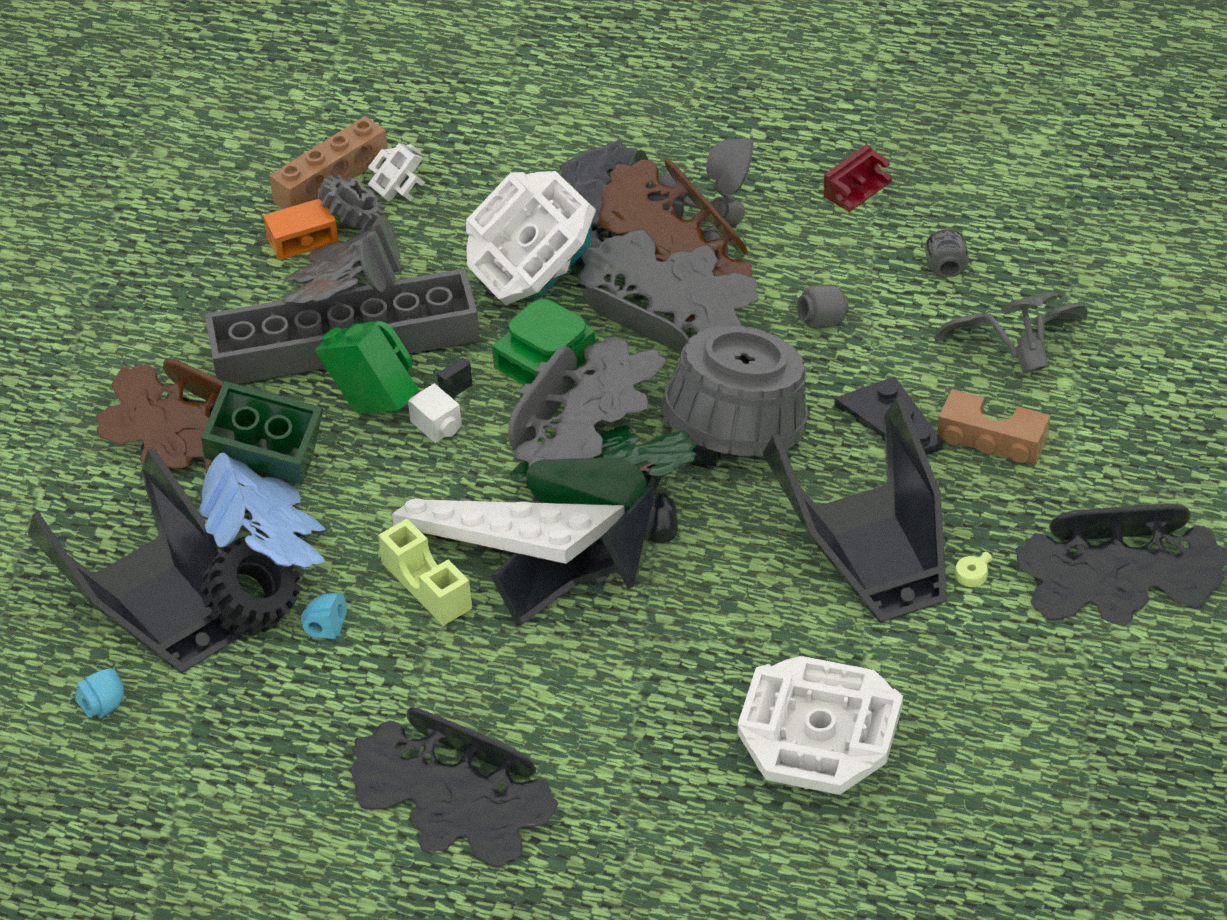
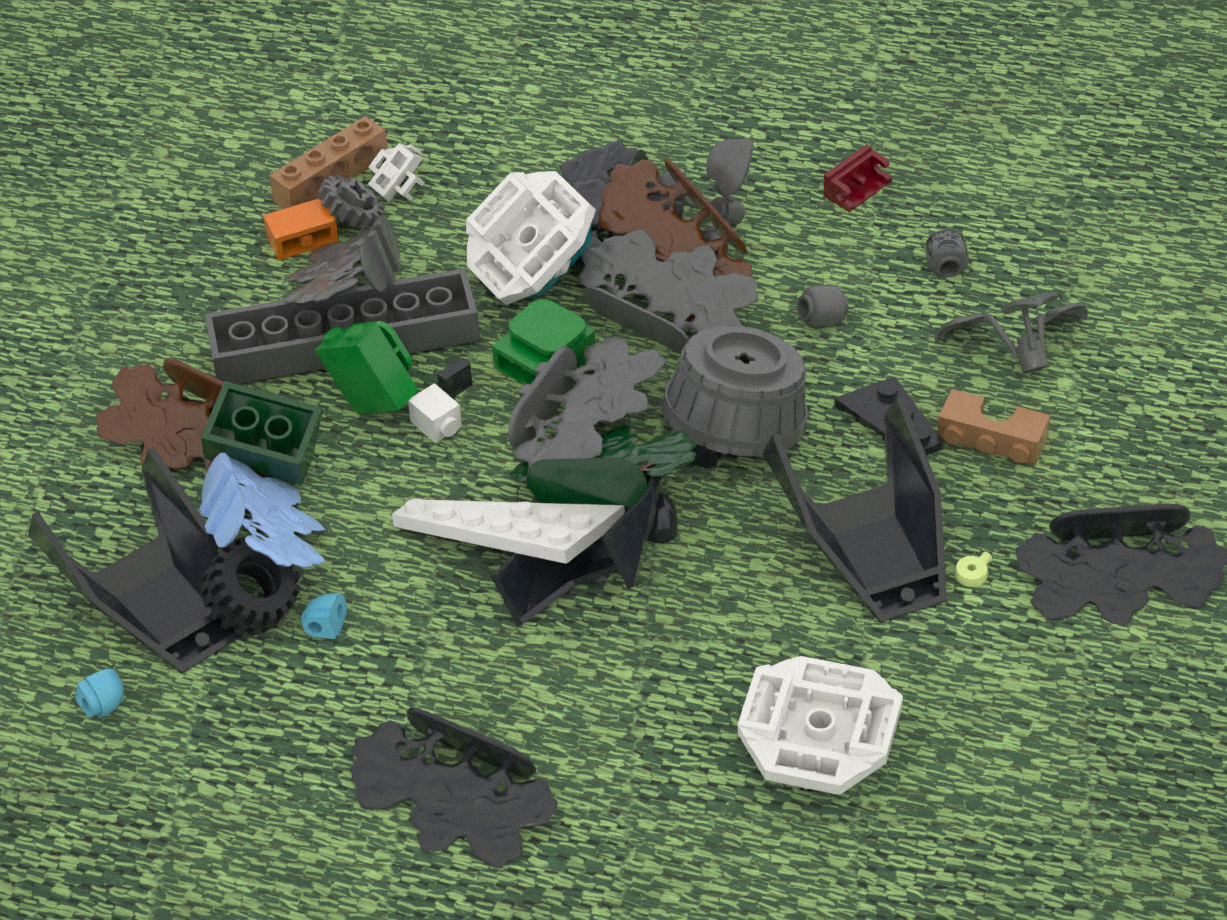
(437, 587): yellowish green arch -> none

